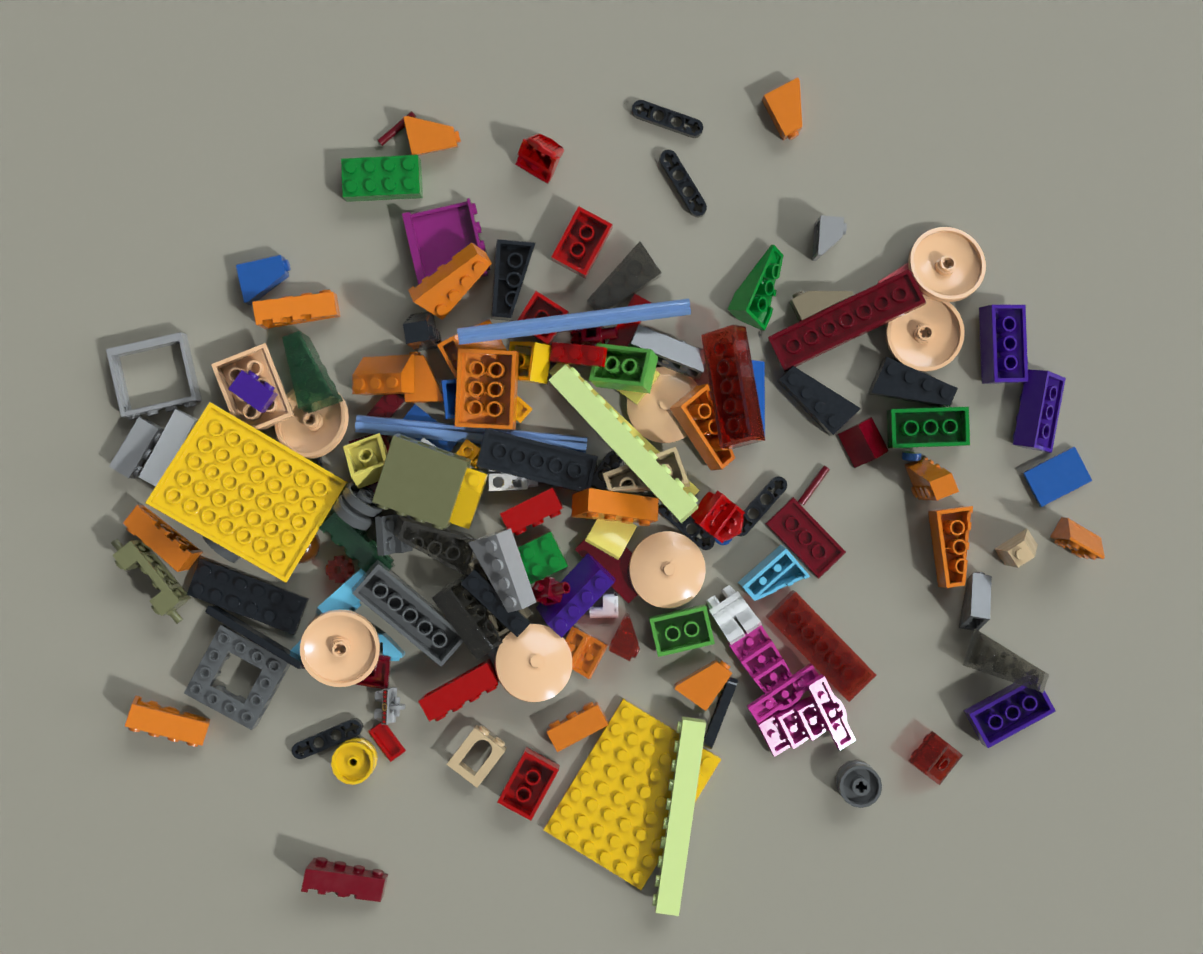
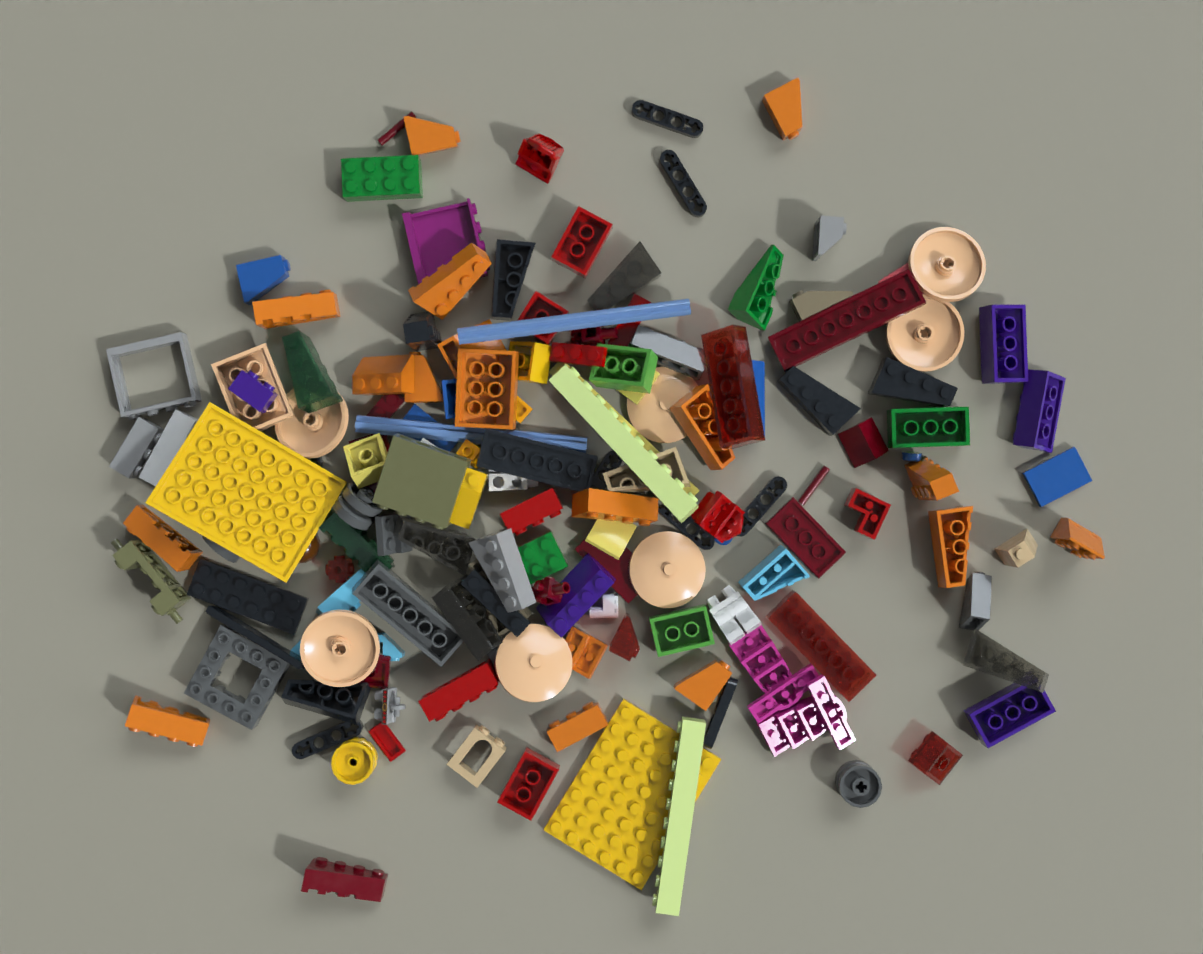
(336, 702): none -> black wedge
(872, 512): none -> red brick

